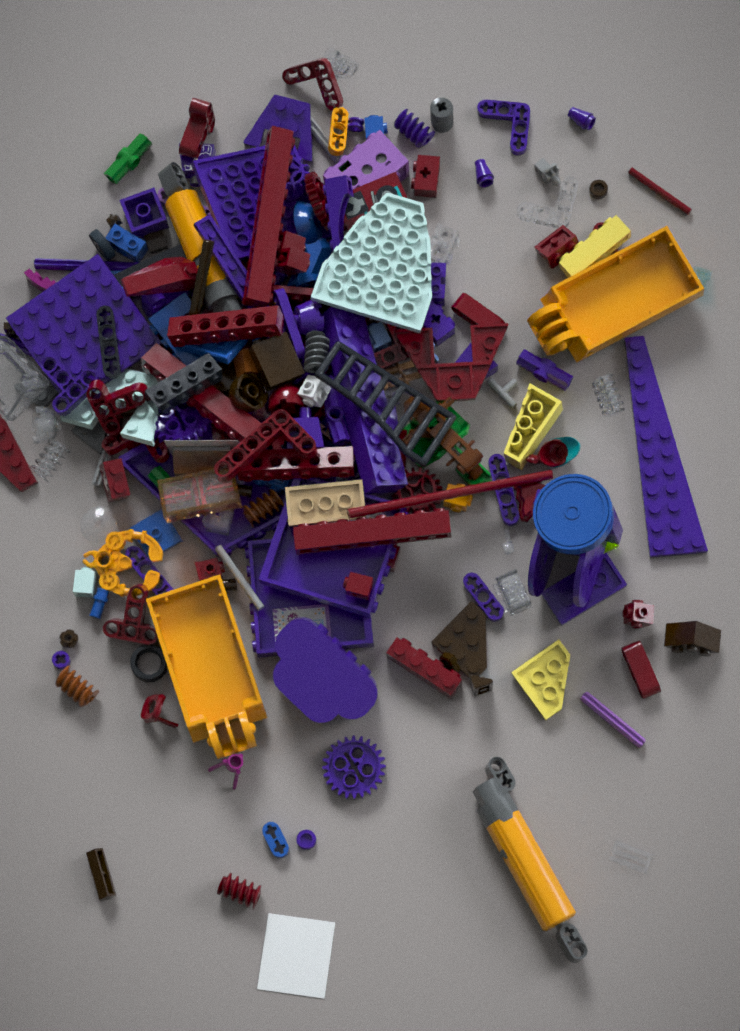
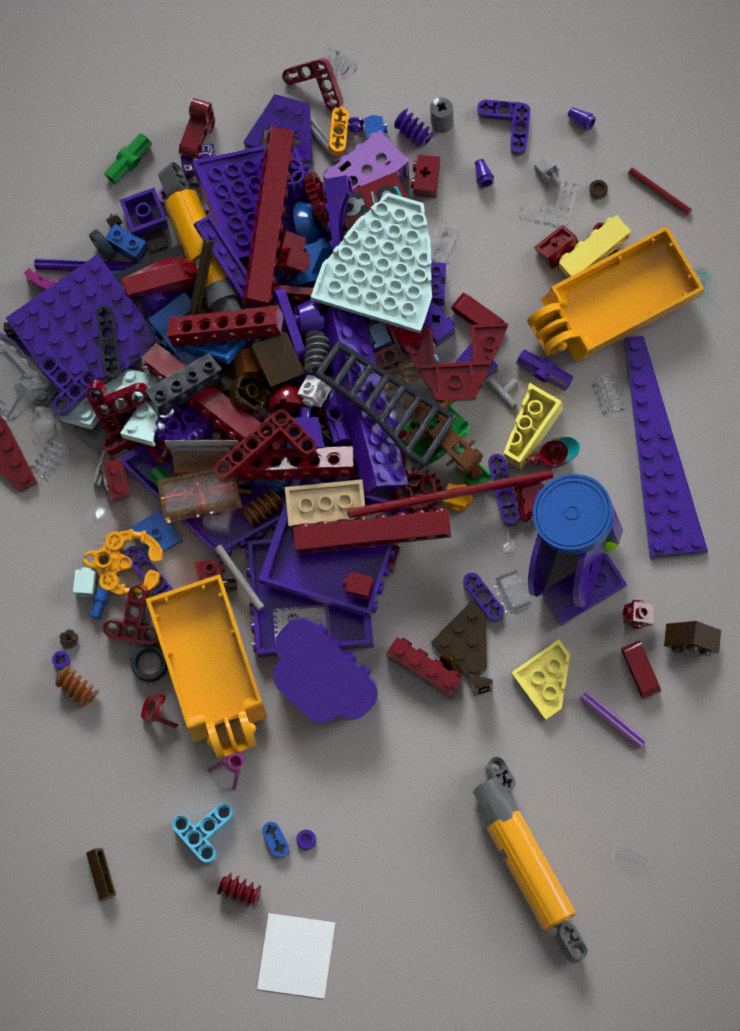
(199, 829): none -> medium azure beam
(369, 758): dark purple gear -> none

